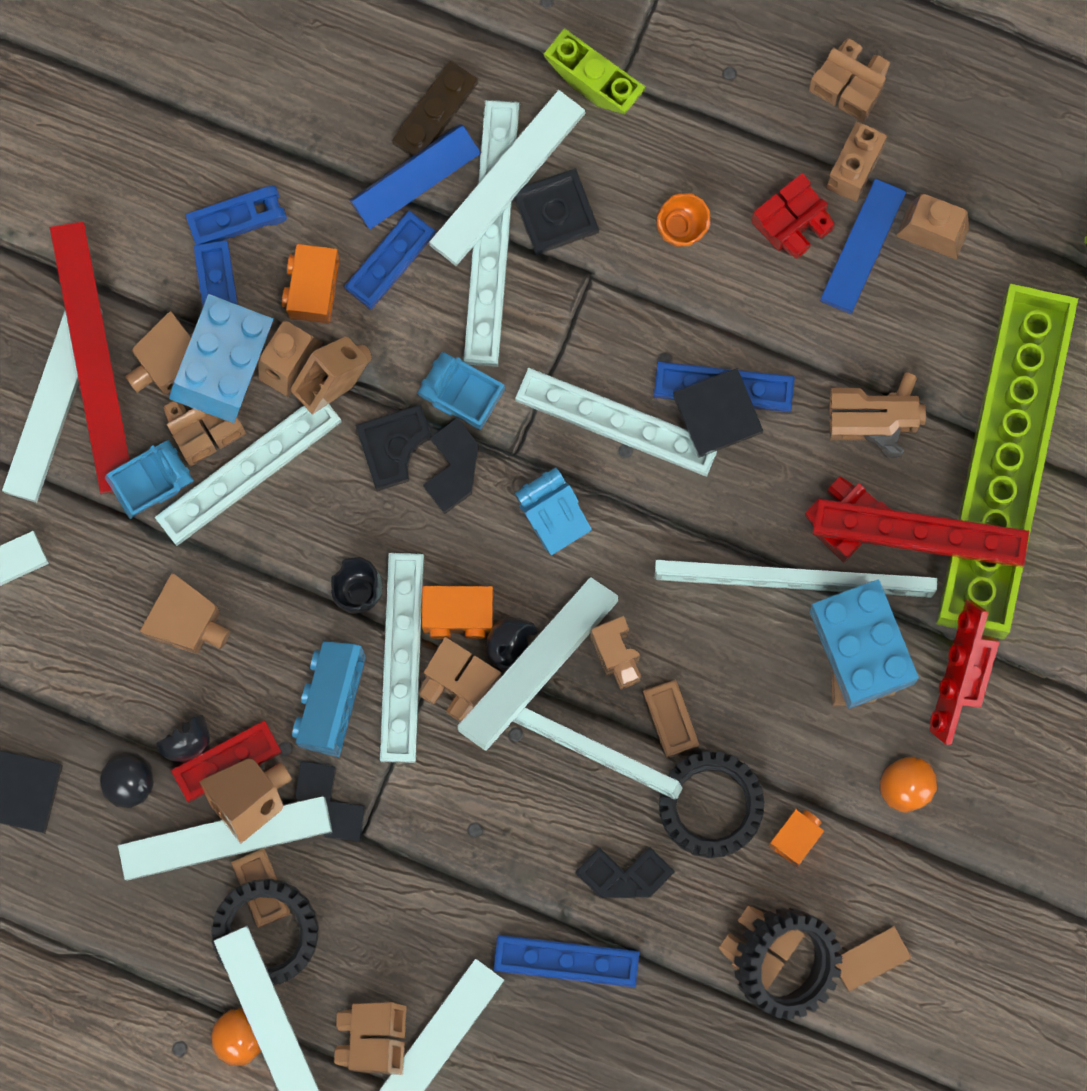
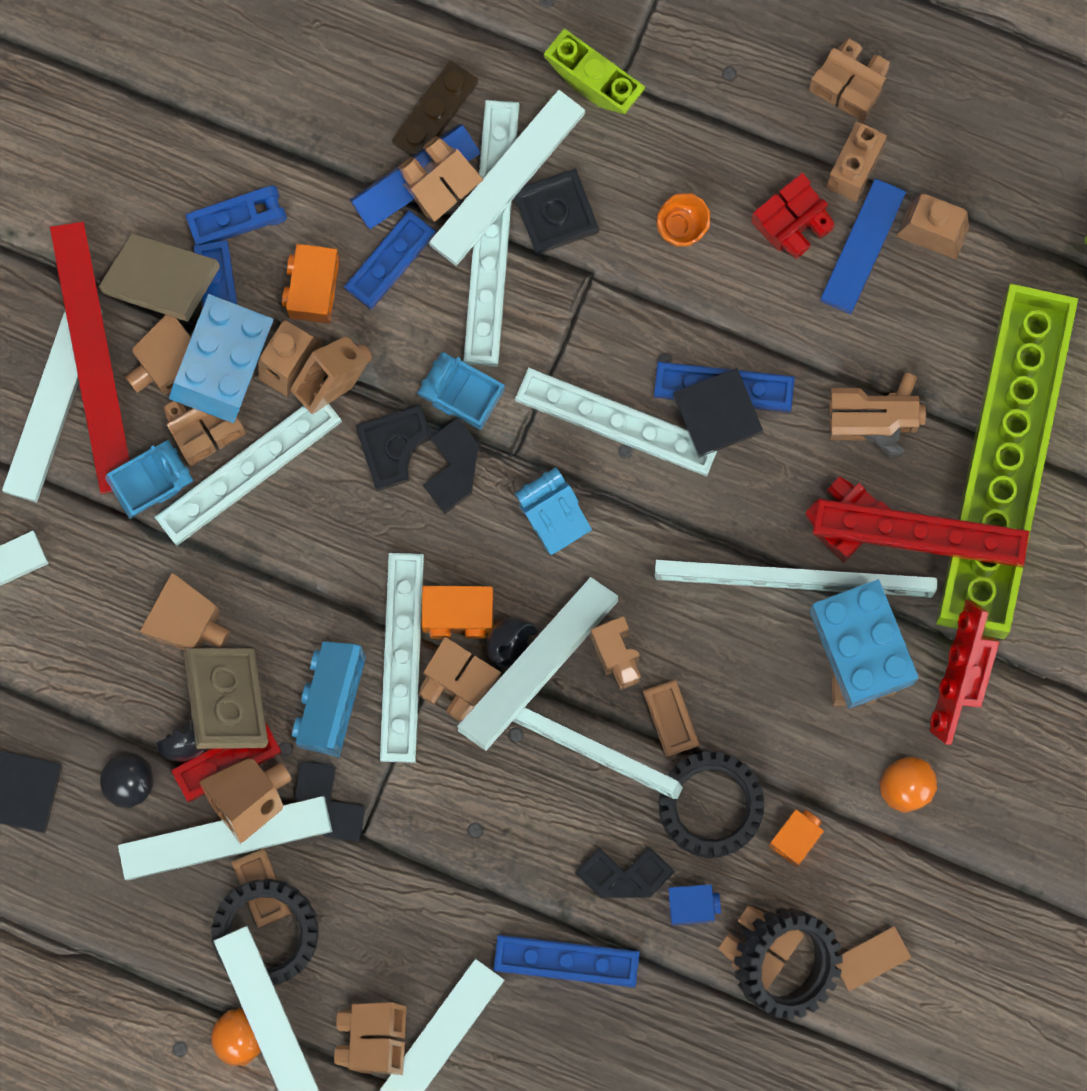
(159, 277): none -> dark tan tile
(225, 698): none -> dark tan tile
(356, 585): black hair -> none
(425, 183): none -> medium nougat hips
(693, 905): none -> blue brick

